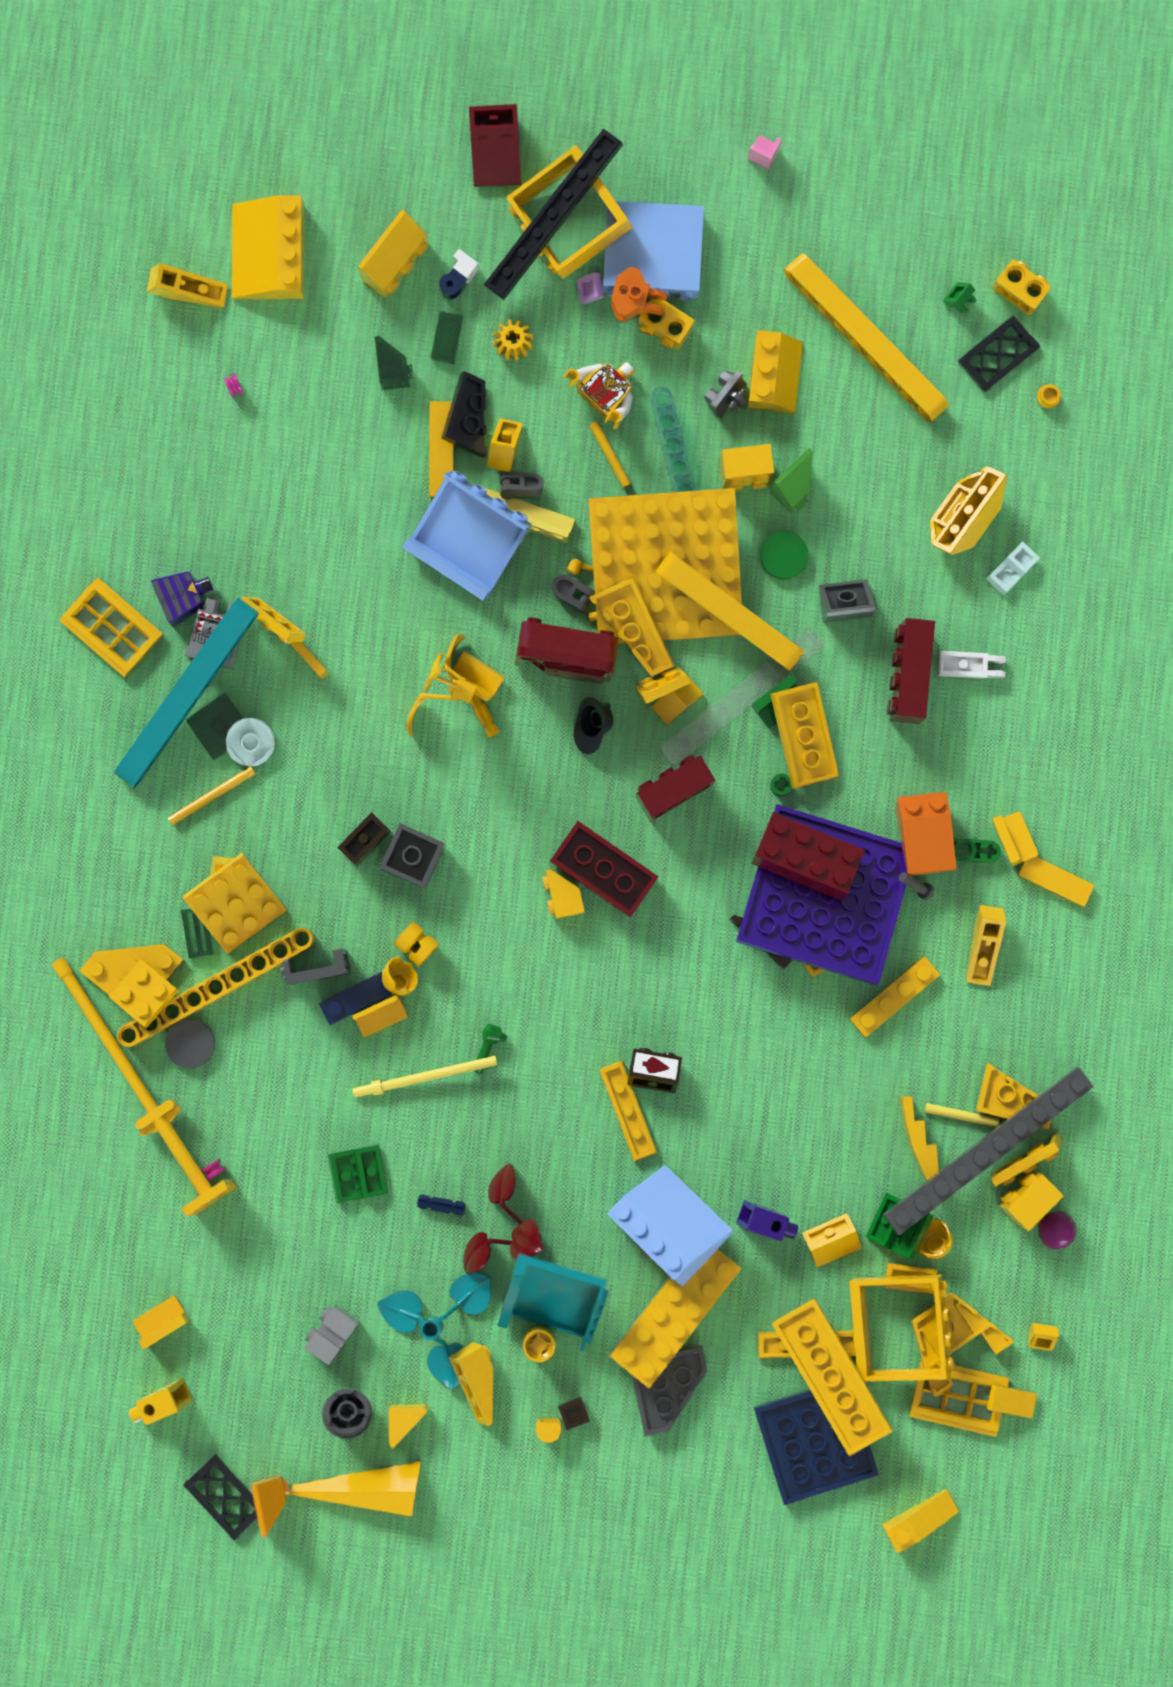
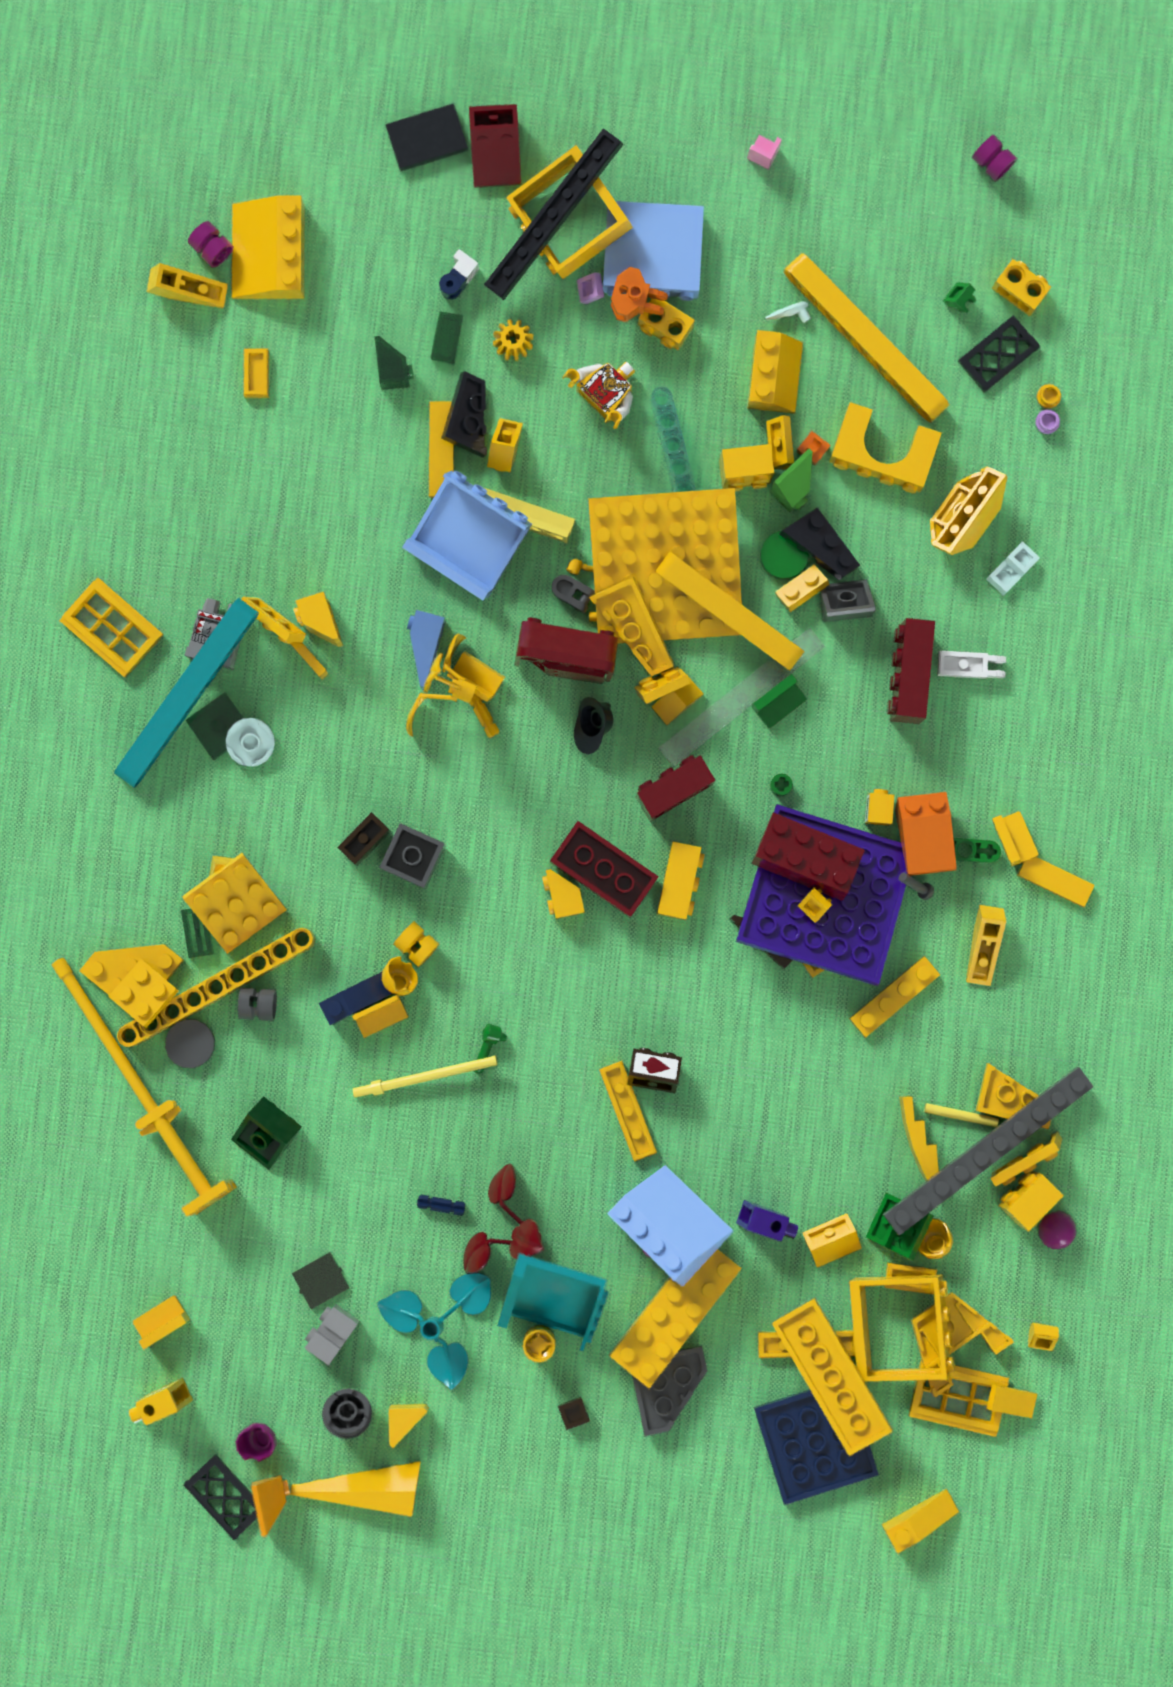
(181, 595): torso -> none
(206, 240): none -> magenta wheel
(212, 795): yellow bar -> none
(213, 1169): dark pink bush -> none
(233, 385): dark pink bush -> none
(256, 373): none -> yellow tile
(256, 1442): none -> magenta hair
(266, 1004): none -> dark grey wheel
(266, 1132): none -> dark green slope
(317, 617): none -> yellow slope
(320, 1280): none -> clear smoke piece
(340, 968): dark grey panel -> none
(357, 1173): green slope -> none
(393, 255): yellow slope -> none
(425, 636): none -> medium blue slope
(426, 137): none -> black tile
(476, 1378): yellow slope -> none
(520, 485): dark grey plate -> none
(548, 1429): yellow brick -> none
(610, 455): yellow bar -> none
(680, 881): none -> yellow brick
(730, 395): dark grey hips -> none
(780, 438): none -> yellow panel
(798, 308): none -> light aqua bar
(802, 588): none -> yellow plate
(804, 735): yellow tile -> none
(815, 905): none -> yellow tile
(816, 444): none -> orange tile
(819, 539): none -> black wing
(852, 454): none -> yellow arch
(879, 808): none -> yellow brick
(996, 159): none -> magenta wheel
(1047, 421): none -> lavender plate

